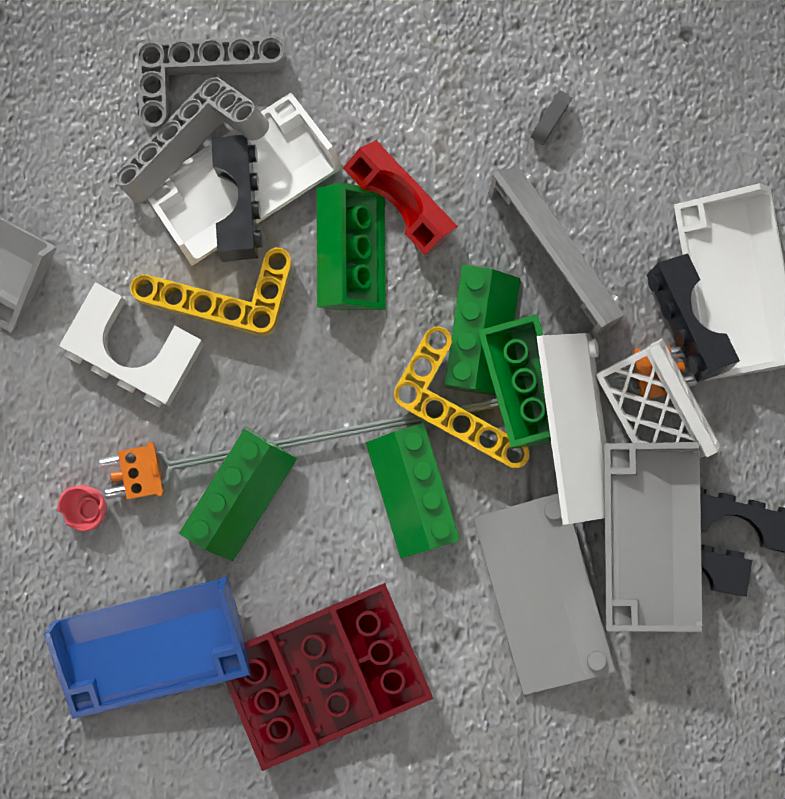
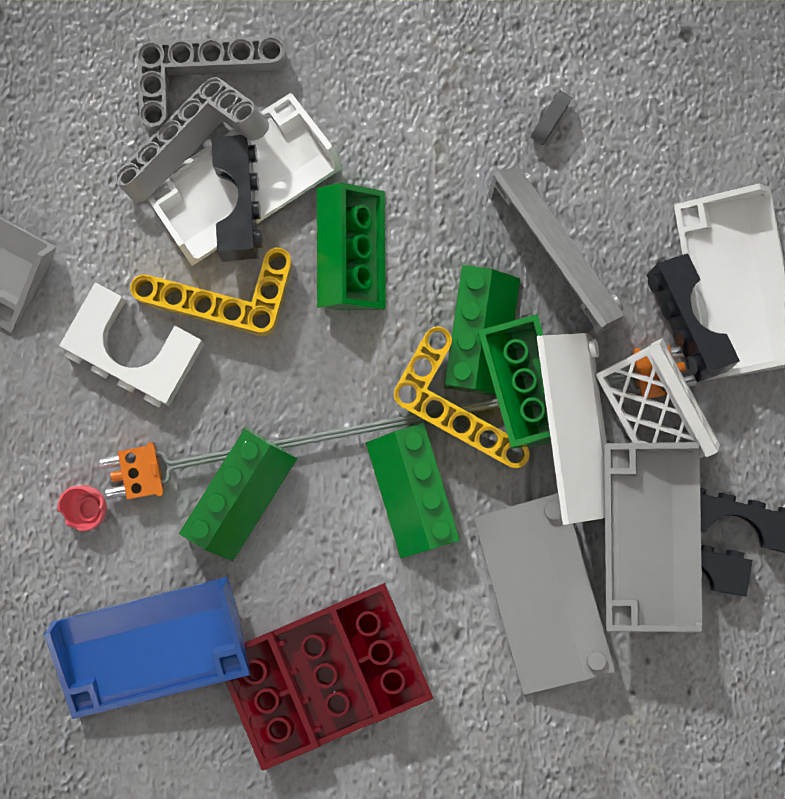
(379, 172): red arch -> none

